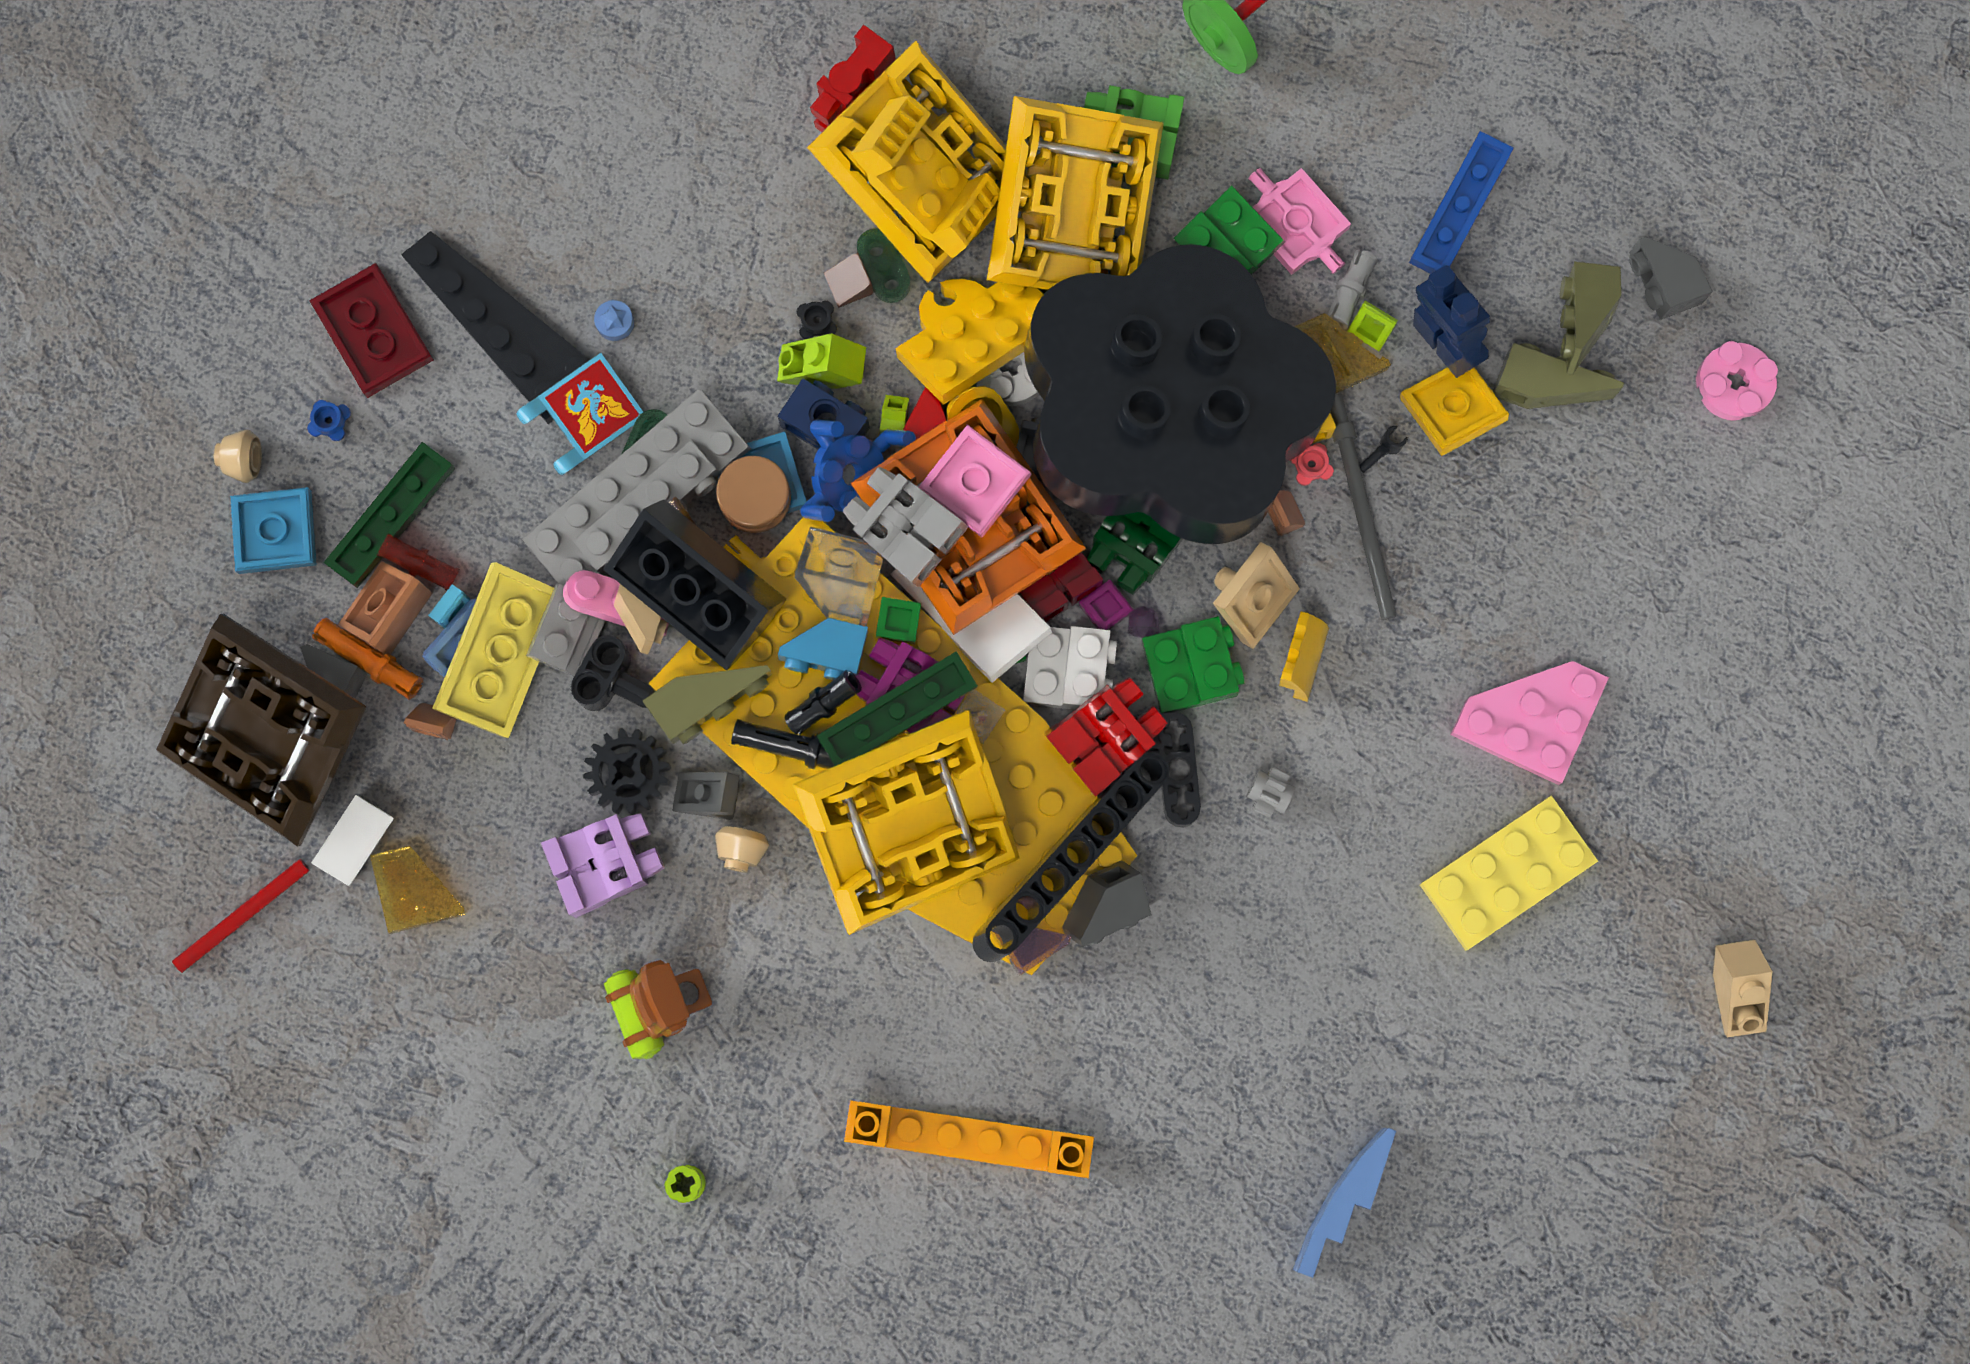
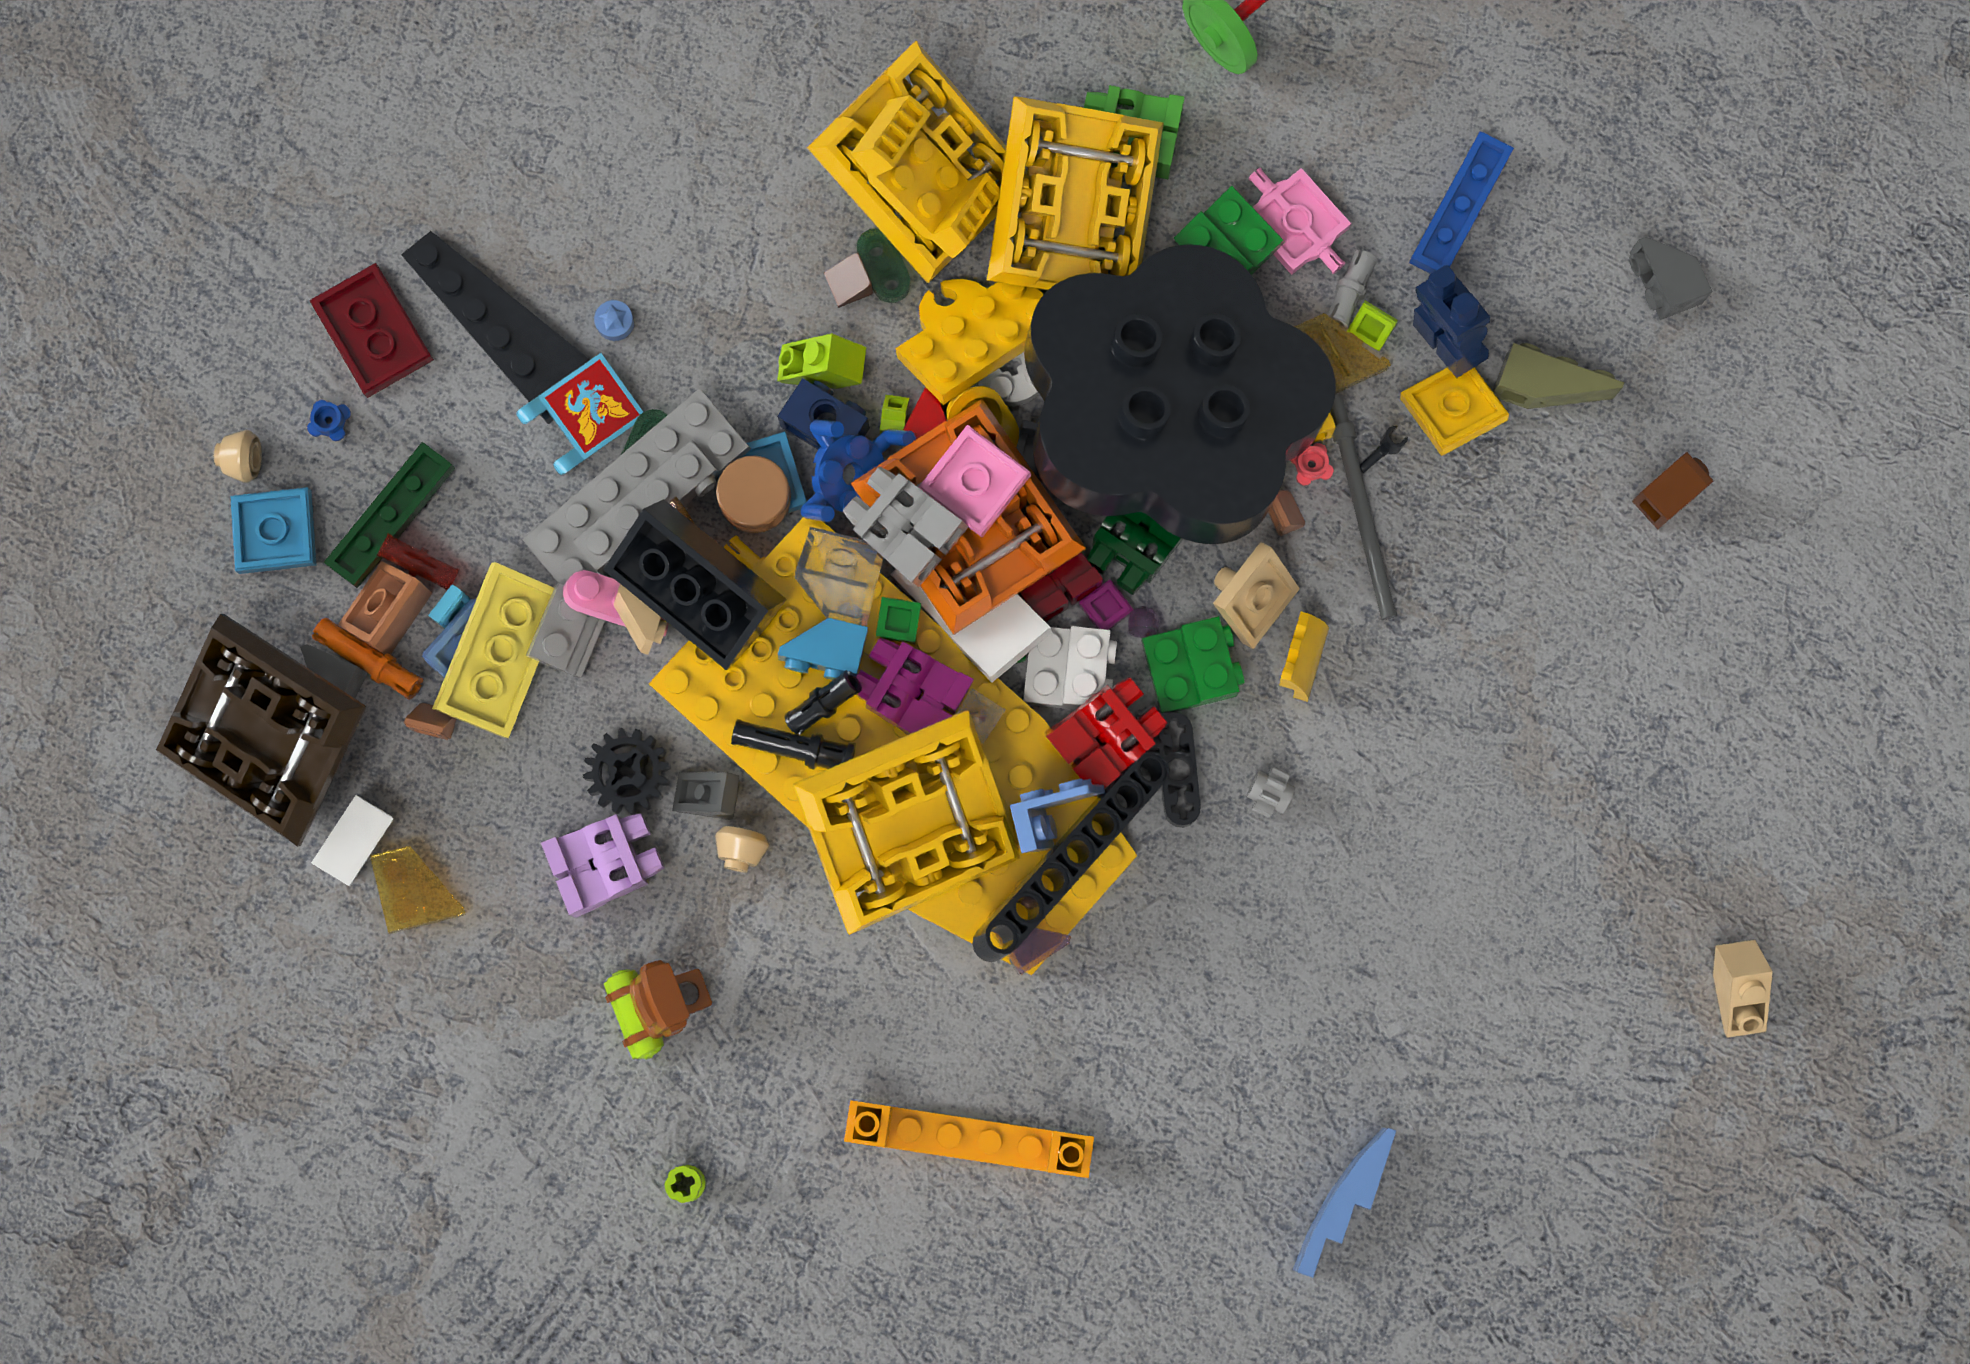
(240, 915): red bar -> none
(611, 677): black beam -> none
(694, 699): olive slope -> none
(815, 309): black plate -> none
(851, 77): red hips -> none
(898, 710): dark green plate -> none
(1033, 825): none -> medium blue bracket
(1107, 903): dark grey slope -> none
(1508, 873): light yellow plate -> none
(1534, 719): bright pink plate -> none
(1589, 307): olive slope -> none
(1673, 490): none -> reddish brown slope
(1757, 373): bright pink plate -> none

